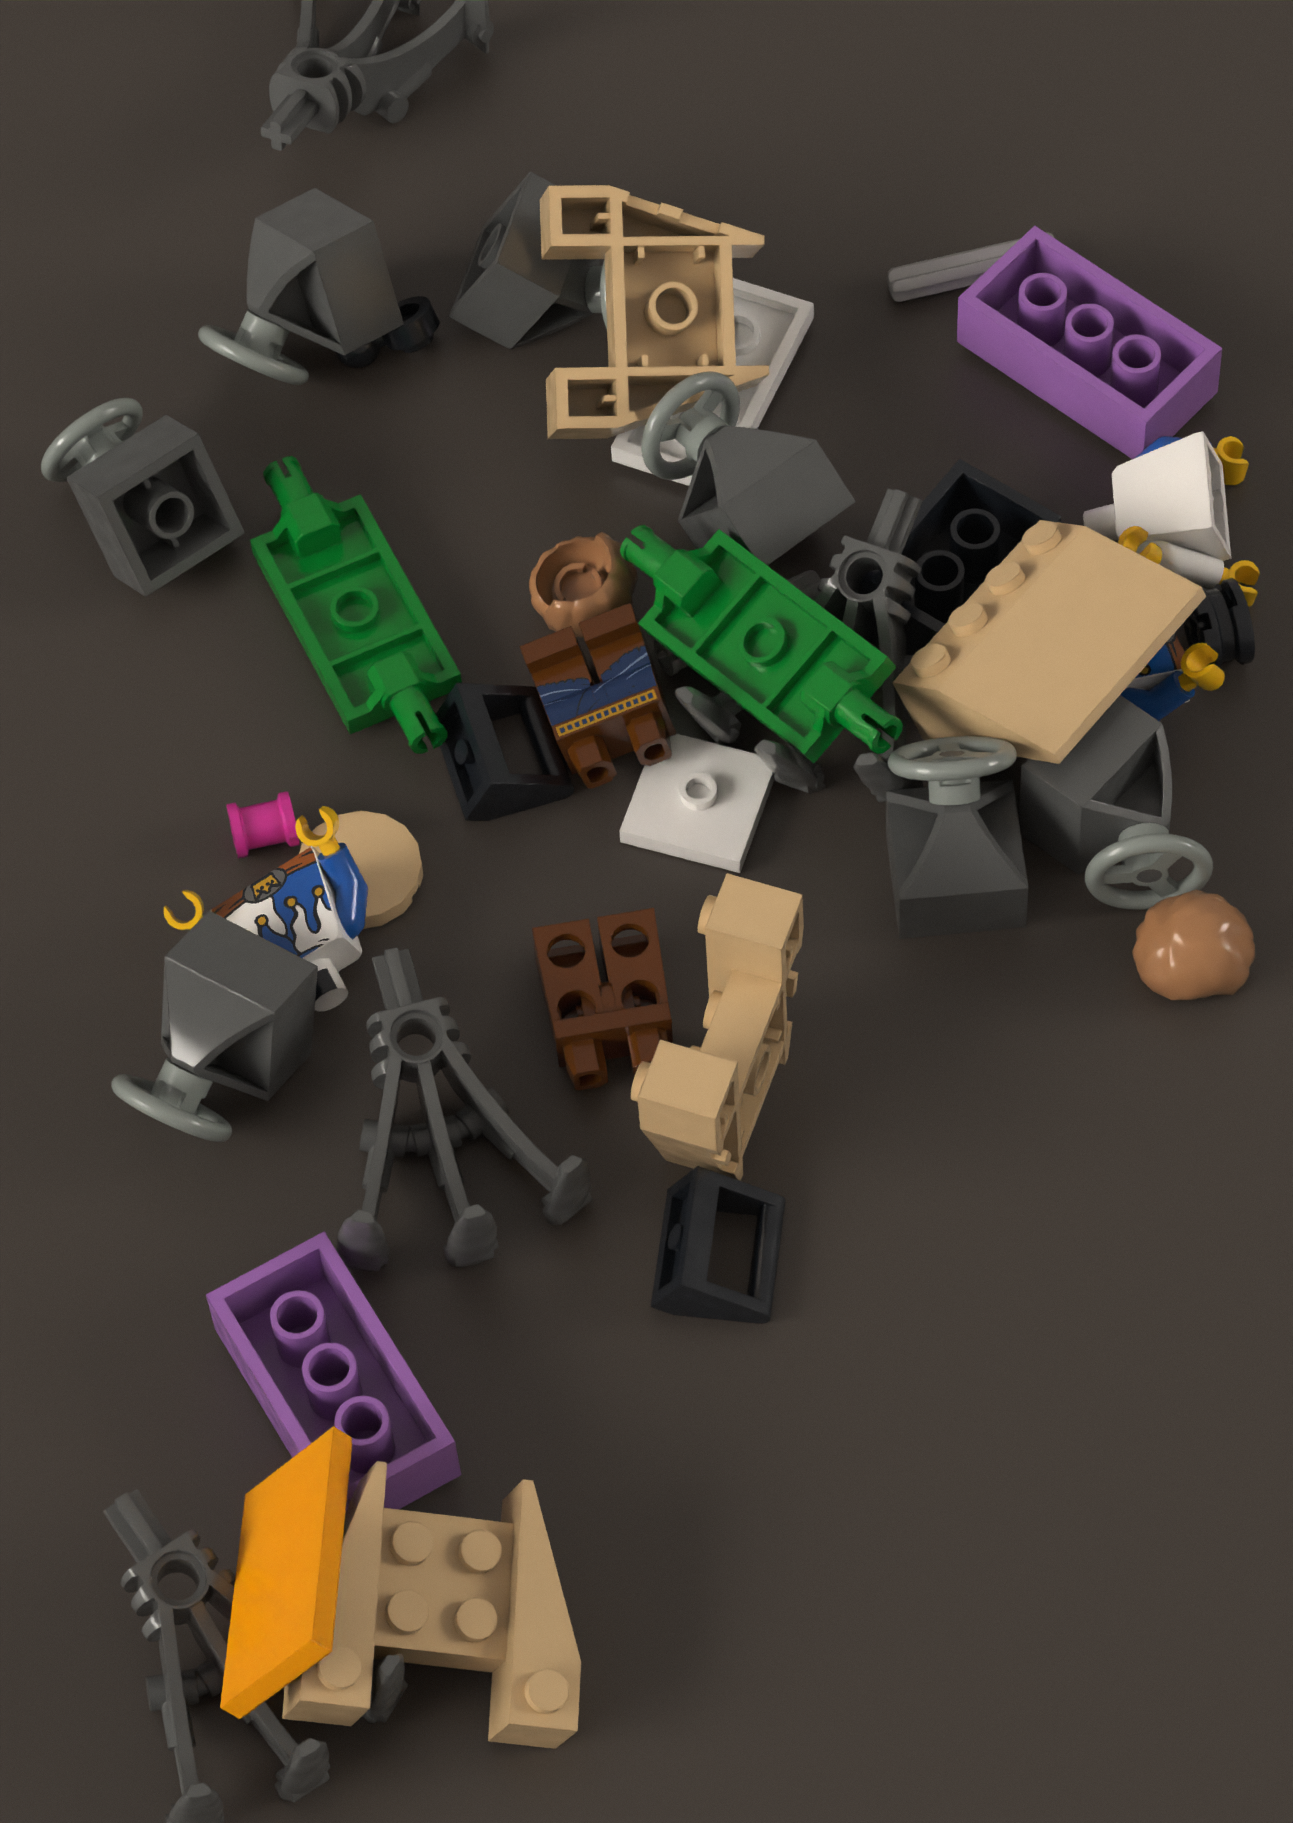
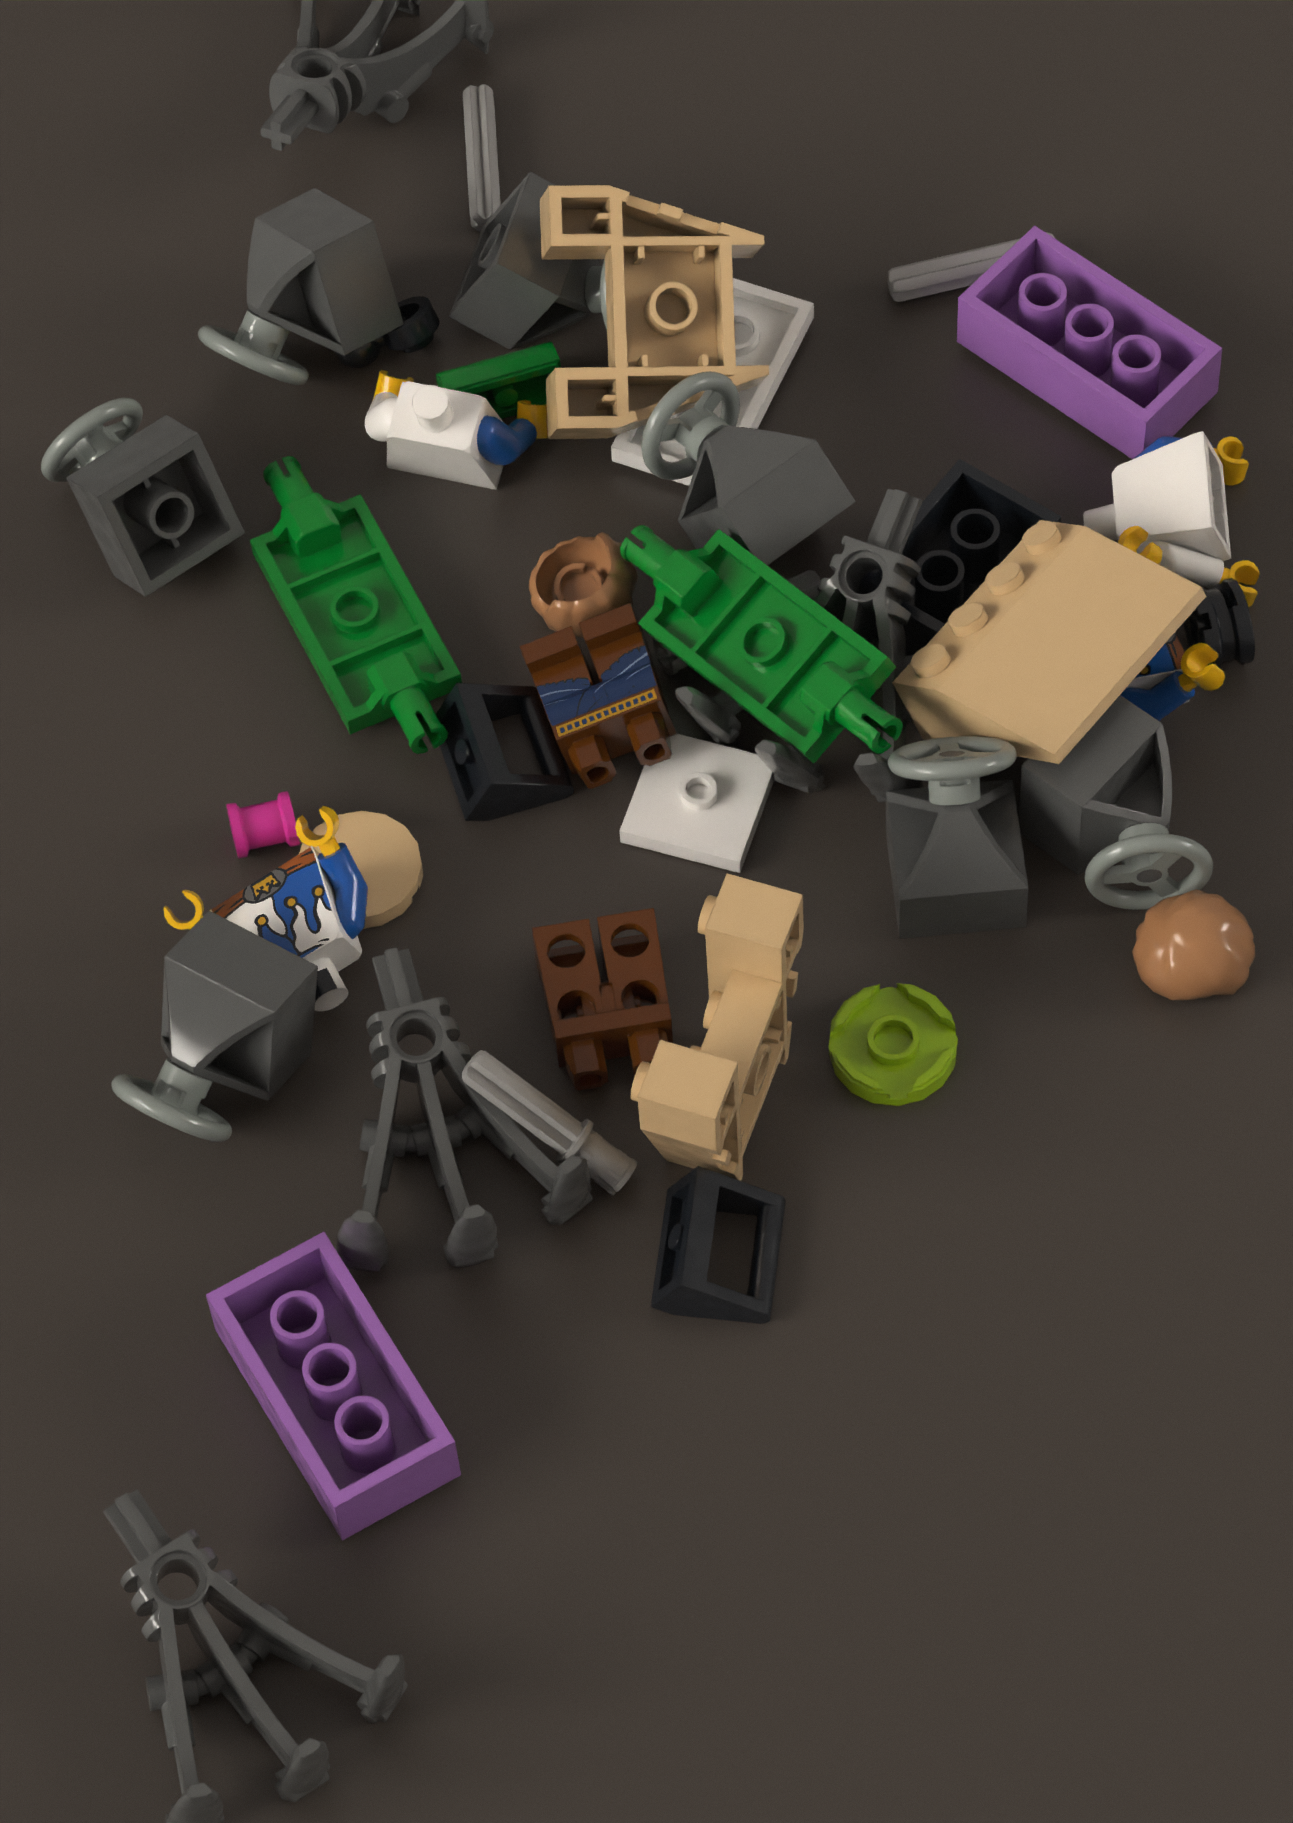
(287, 1573): light orange tile -> none
(449, 431): none -> white torso
(450, 1599): tan wedge -> none
(481, 154): none -> light grey axle
(506, 377): none -> green brick
(548, 1121): none -> light grey axle
(893, 1044): none -> lime tile

